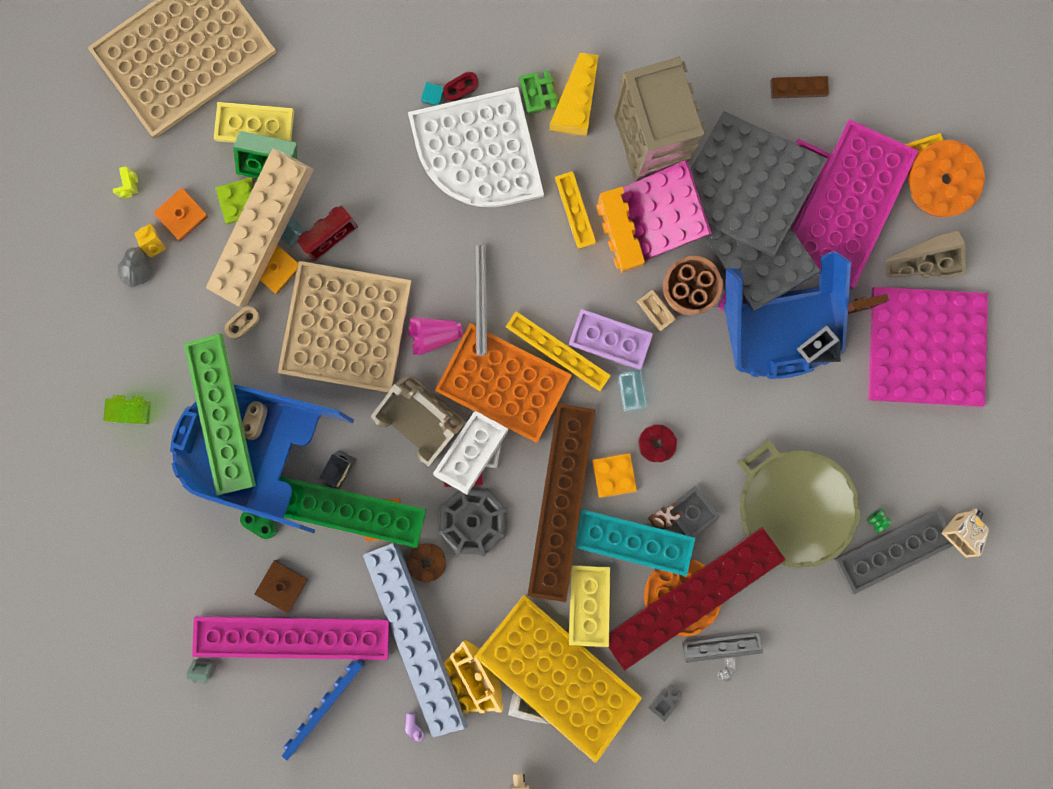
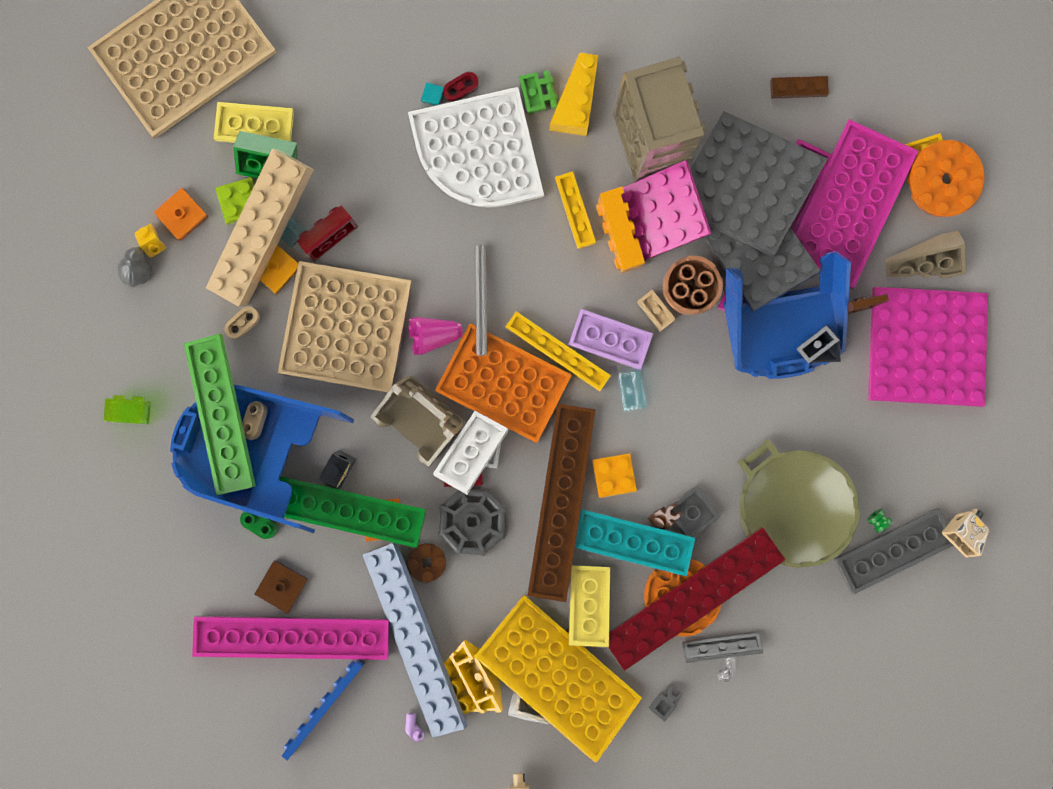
(129, 182): neon yellow bracket -> none
(199, 670): sand green tile -> none
(646, 444): dark red plate -> none

